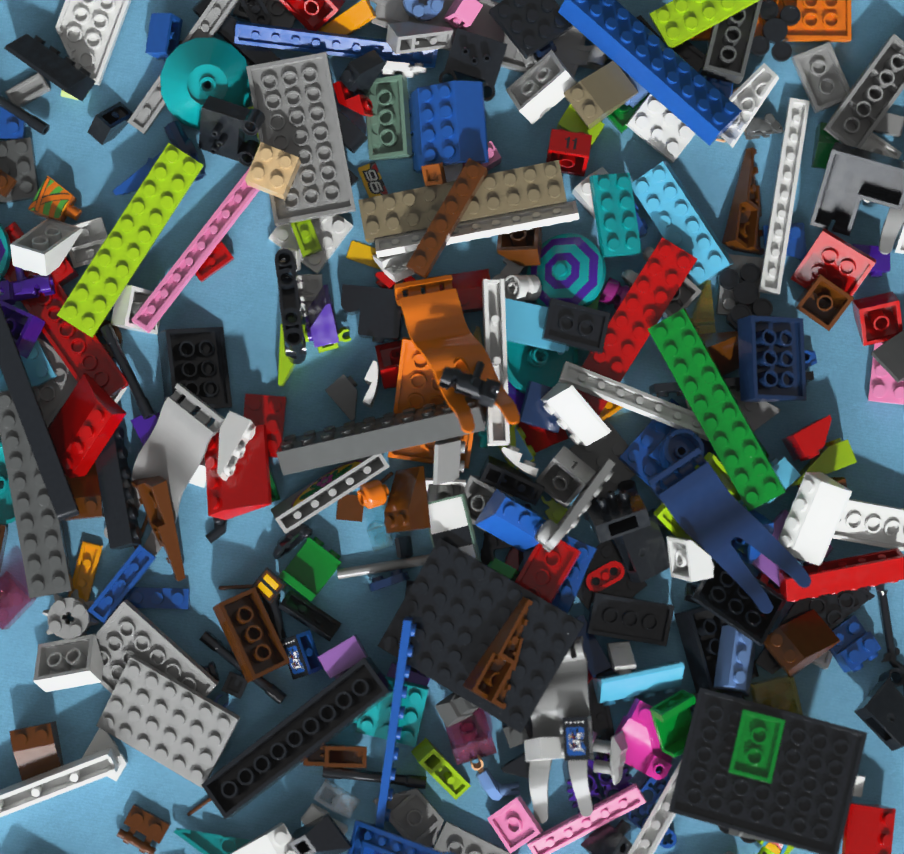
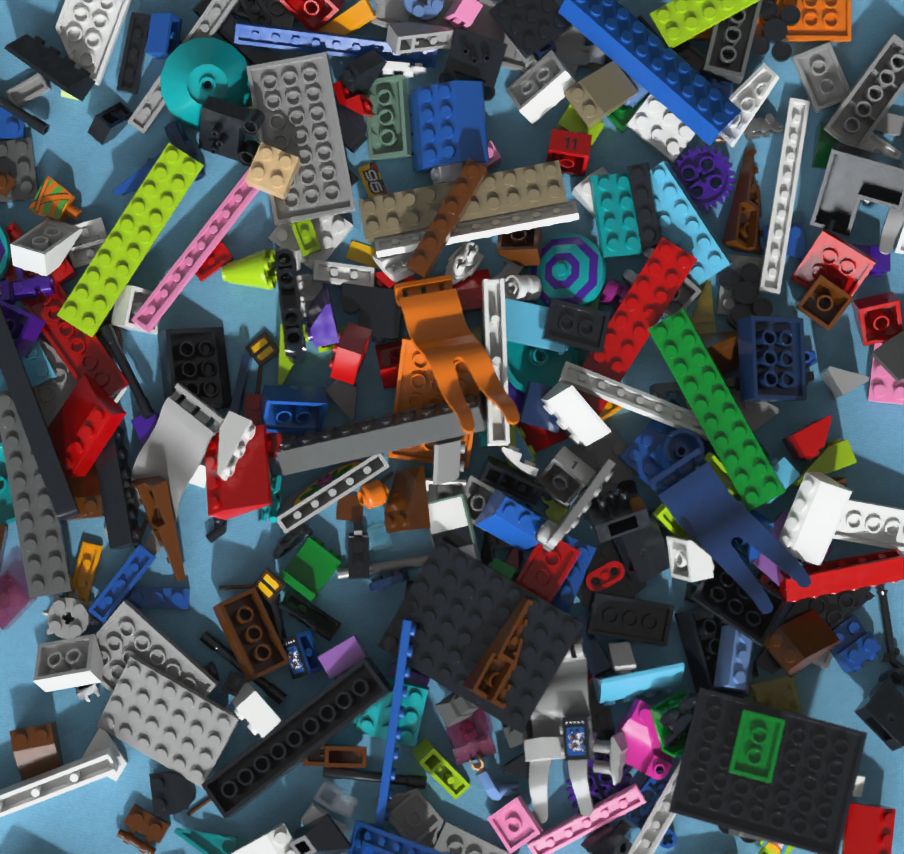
(86, 690): none -> tile
(134, 54): none -> black plate
(171, 793): none -> black slope
(241, 383): none -> dark blue tile
(253, 270): none -> lime cone
(255, 711): none -> white slope
(262, 350): none -> piece
(271, 510): none -> teal piece
(293, 408): none -> blue slope
(342, 273): none -> white plate
(350, 353): none -> red brick
(358, 553): none -> black hinge
(372, 379): white slope -> none
(403, 547): black slope -> none
(433, 174): dark orange plate -> none
(463, 262): none -> white connector
(471, 384): black piece -> none
(644, 204): none -> black plate
(678, 720): none -> black piece
(694, 162): none -> dark purple gear
(841, 381): none -> light grey slope

